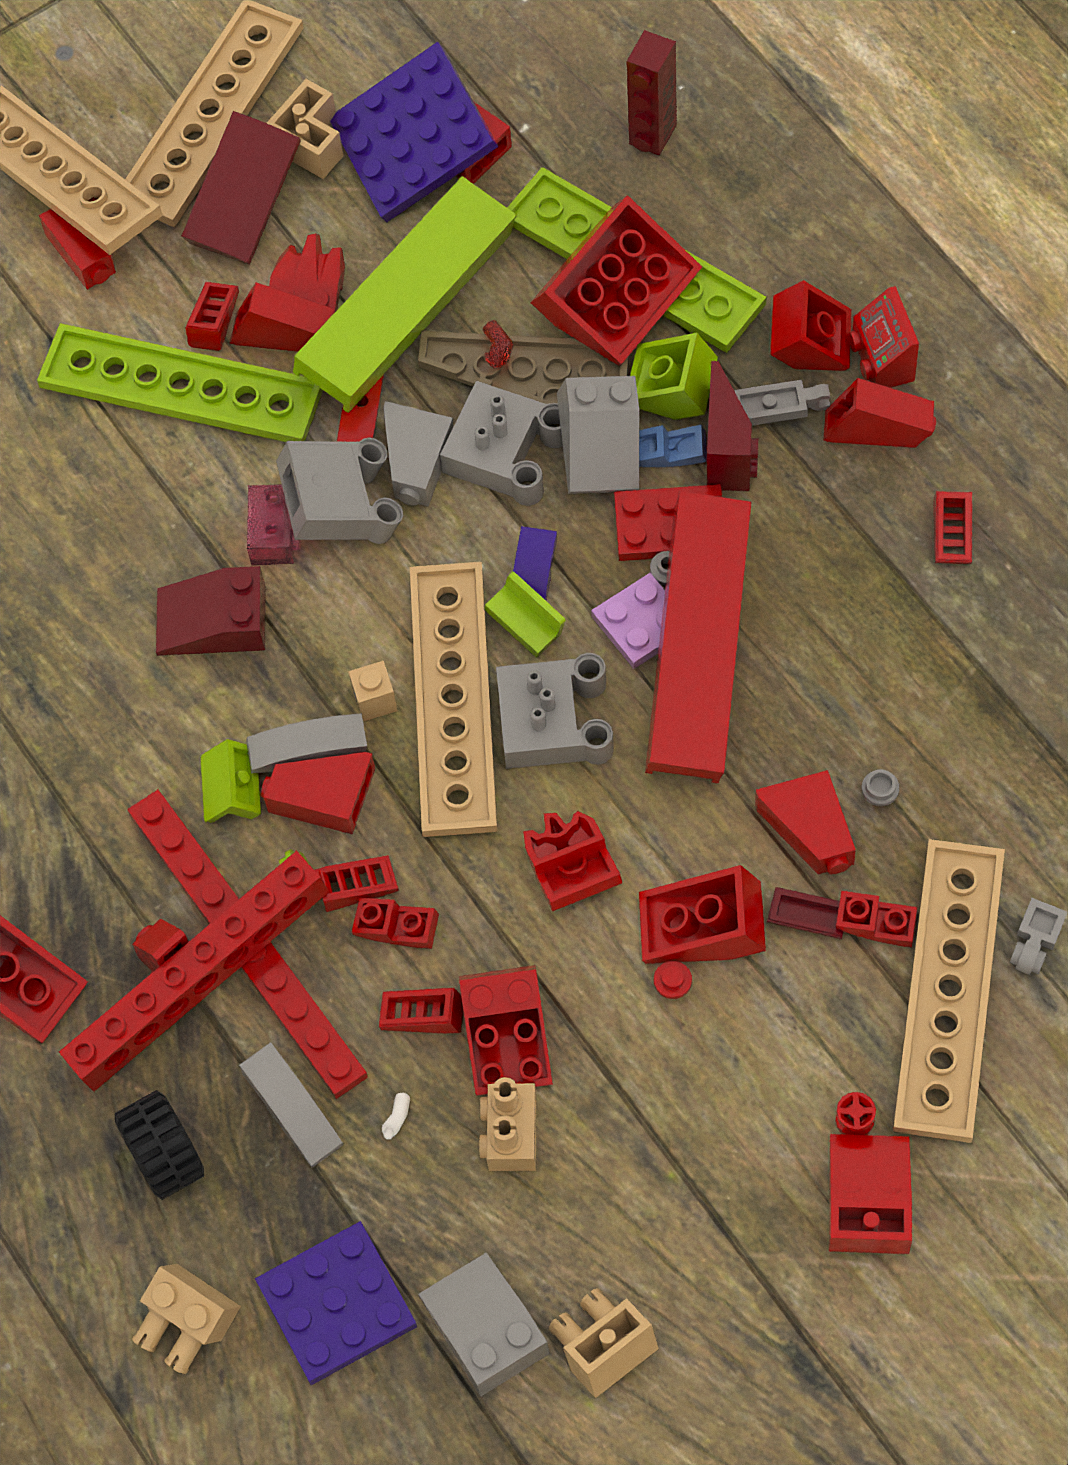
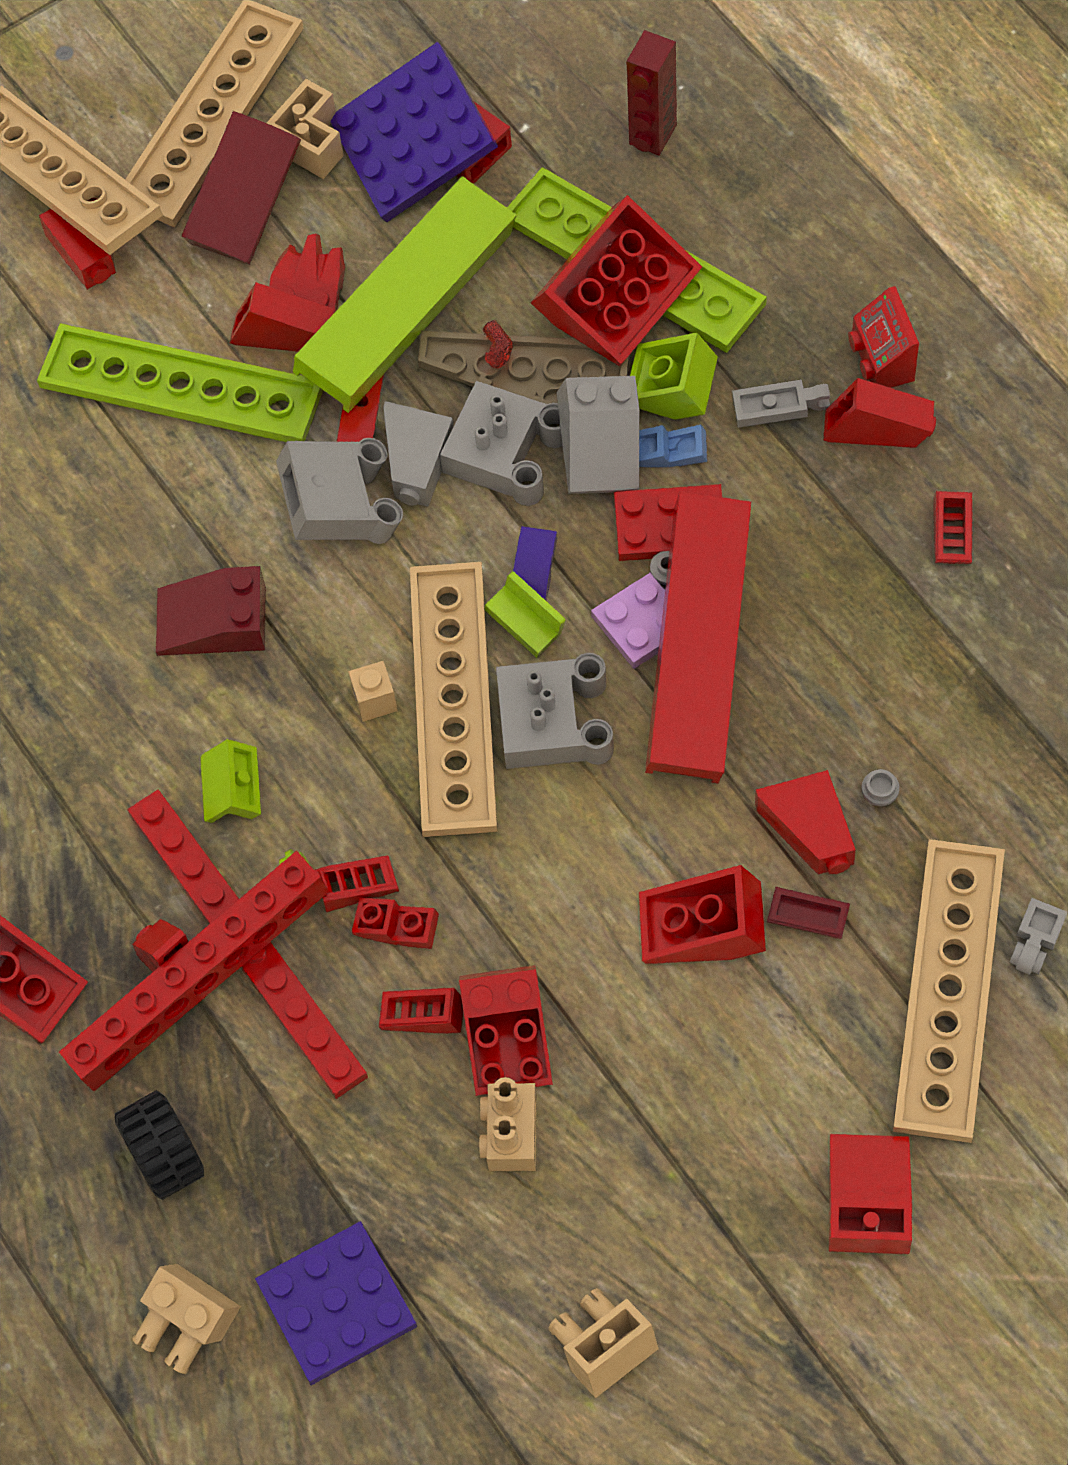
(207, 334): red slope -> none
(269, 527): clear pink brick -> none
(290, 1105): light grey slope -> none
(306, 741): light grey slope -> none
(321, 790): red slope -> none
(398, 1116): white piece -> none
(484, 1324): light grey slope -> none
(570, 859): red plate -> none
(672, 979): red plate -> none
(730, 449): dark red slope -> none
(810, 329): red slope -> none
(857, 1106): red wheel -> none
(876, 920): red slope -> none

